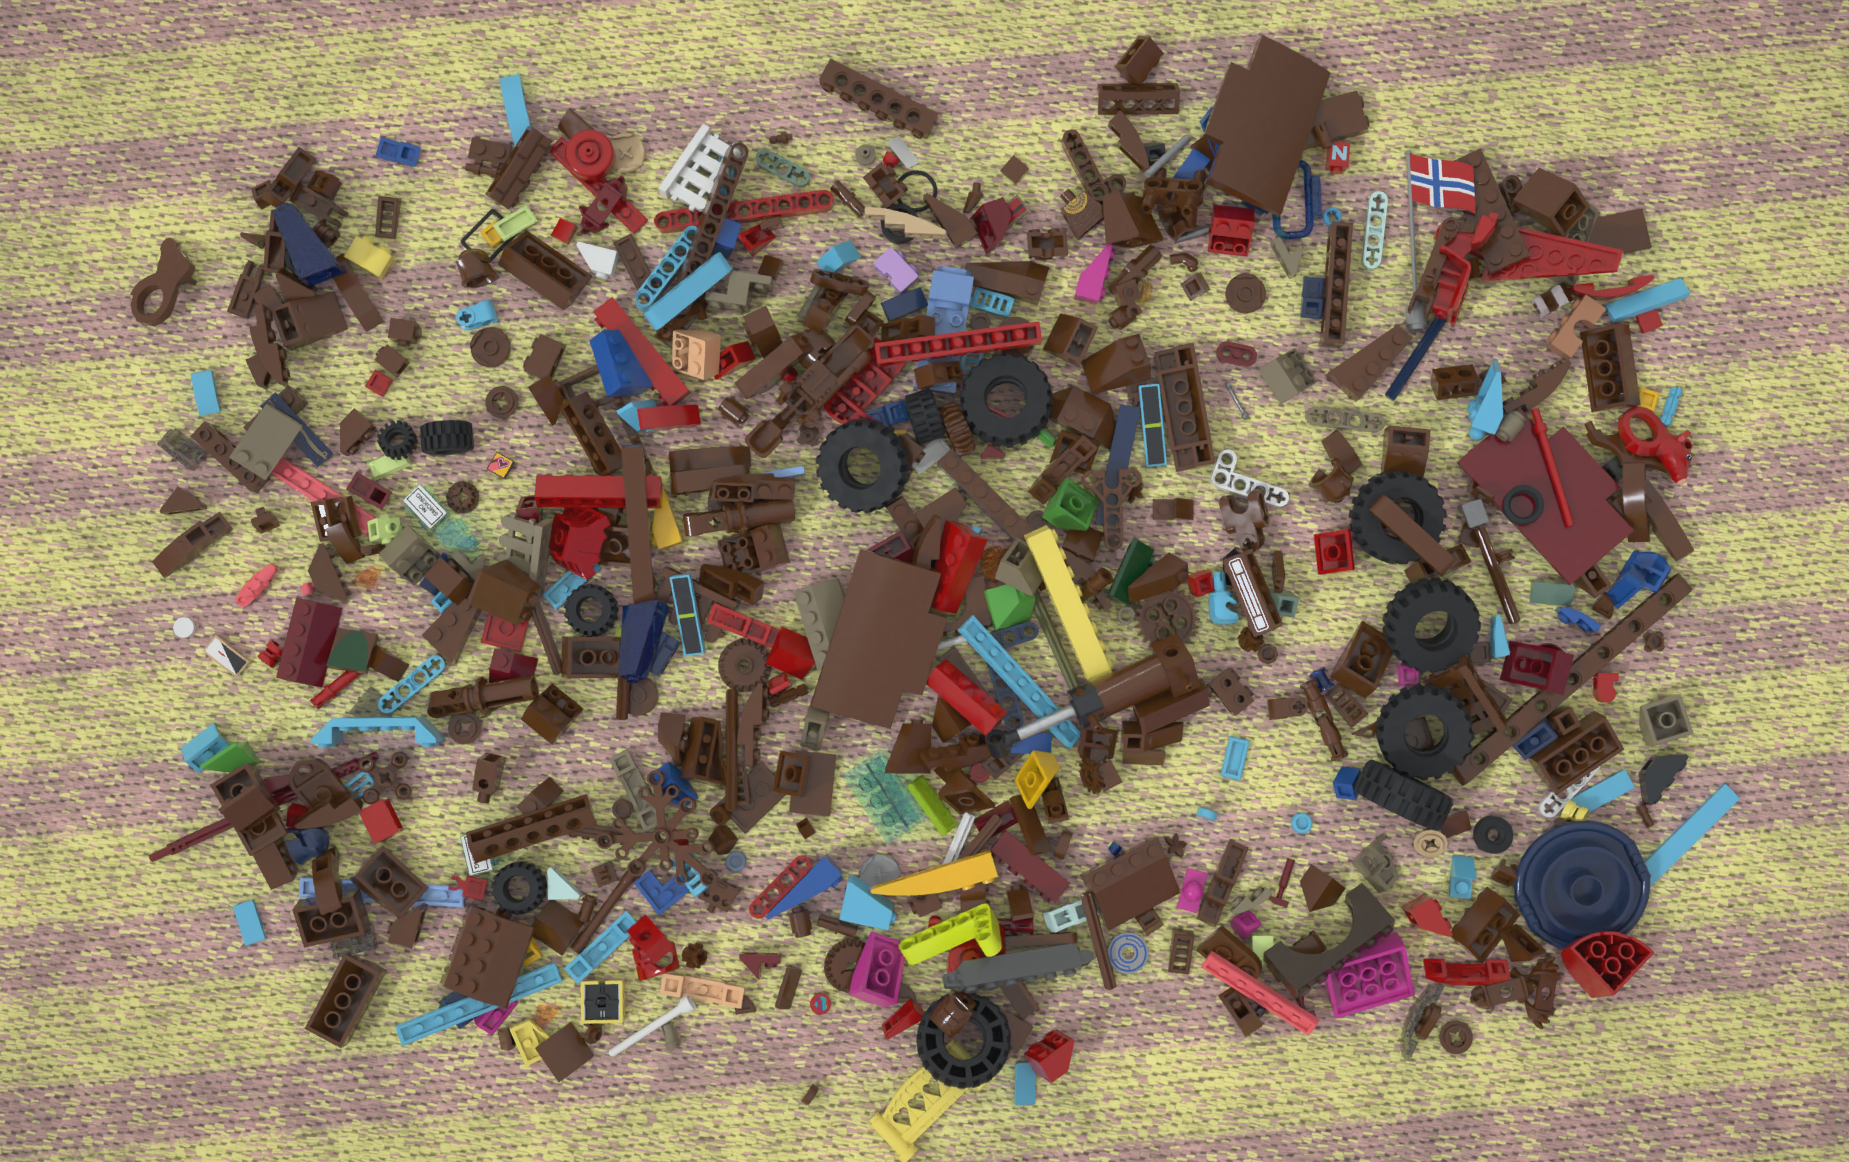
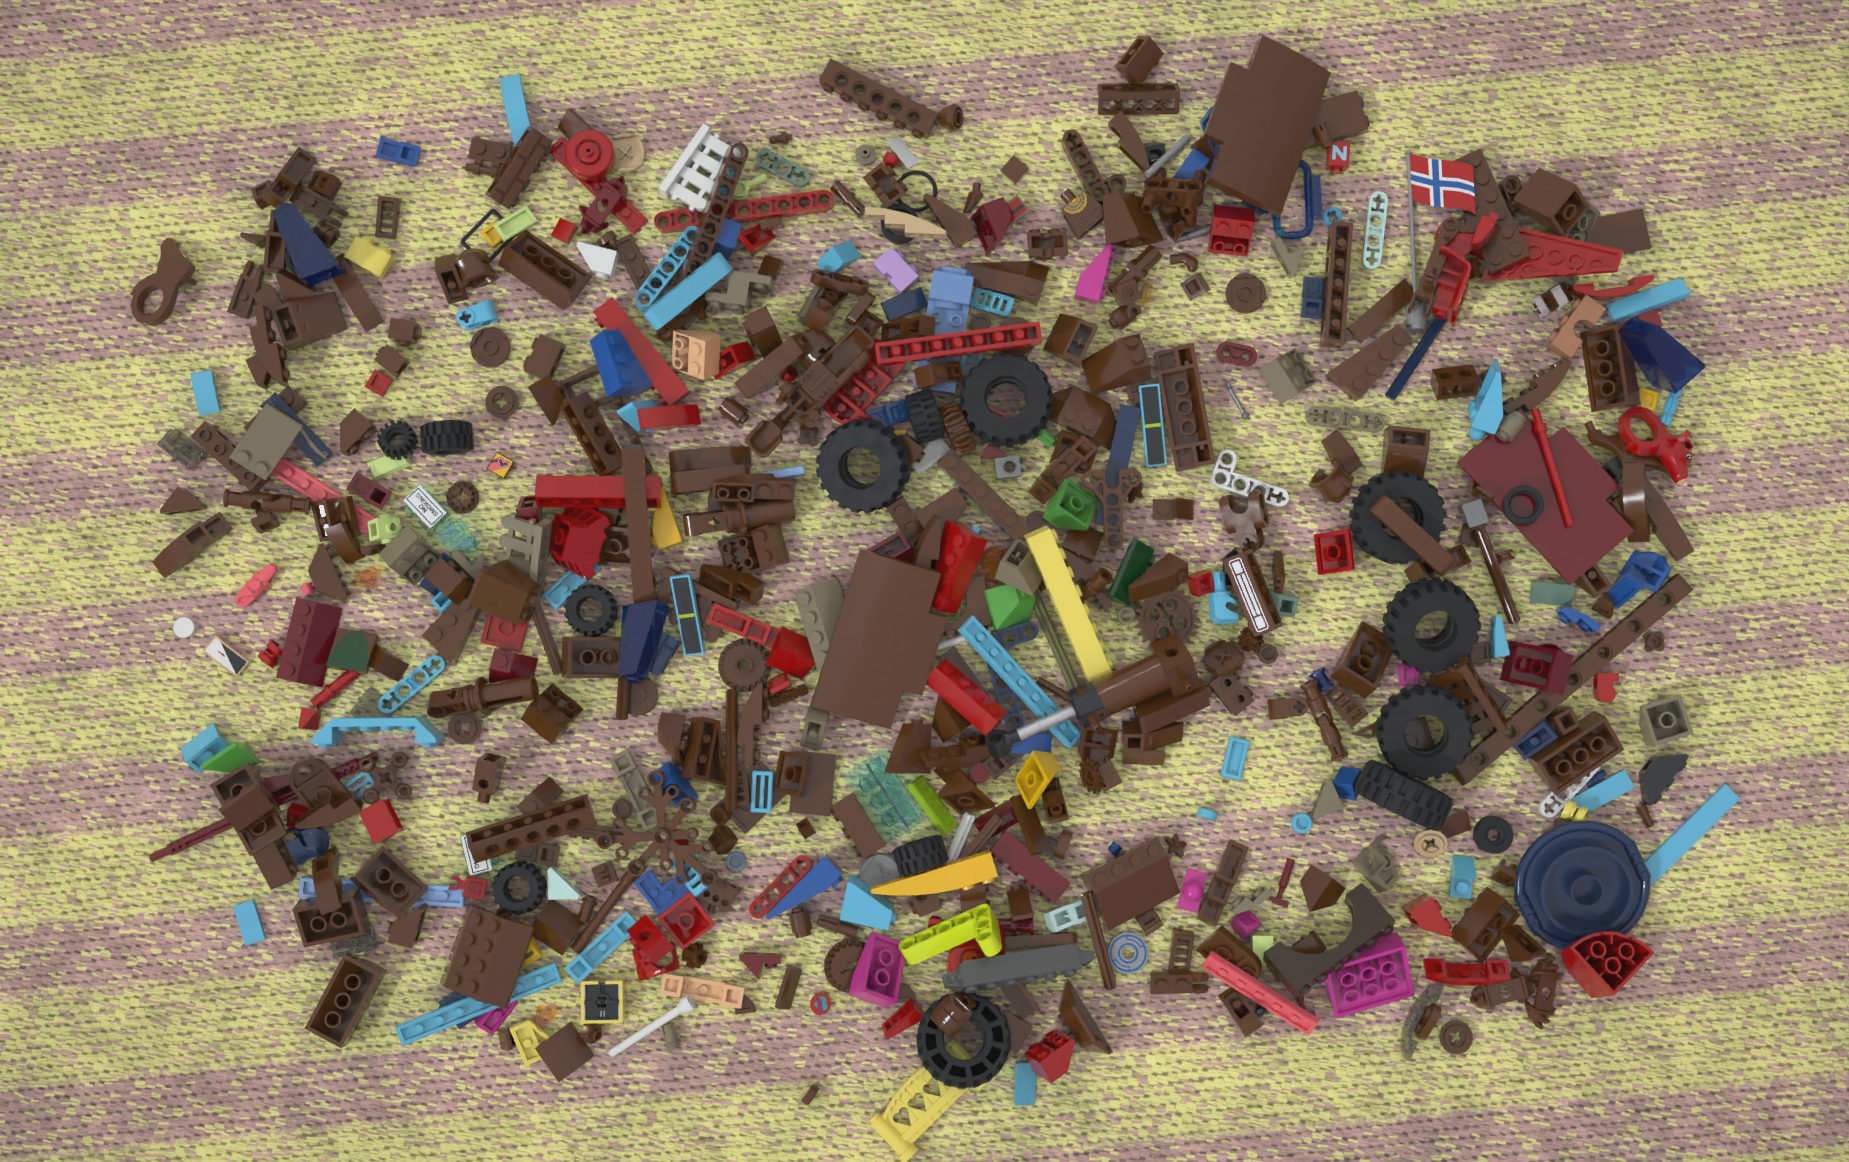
(270, 502): none -> reddish brown piece
(309, 718): none -> red slope
(450, 278): none -> reddish brown slope
(539, 853): none -> reddish brown slope
(606, 239): none -> reddish brown tile
(686, 920): none -> red slope
(743, 188): none -> yellowish green plate
(761, 809): none -> medium azure tile
(857, 826): none -> reddish brown brick
(920, 855): none -> black tyre
(951, 117): none -> reddish brown cone
(999, 464): none -> flat silver brick
(1052, 688): none -> reddish brown bar
(1080, 1022): none -> reddish brown wedge
(1177, 982): none -> reddish brown hinge
(1224, 658): none -> reddish brown tile
(1326, 801): none -> dark tan slope
(1381, 311): none -> reddish brown slope
(1598, 776): none -> dark blue piece
(1659, 355): none -> clear blue slope

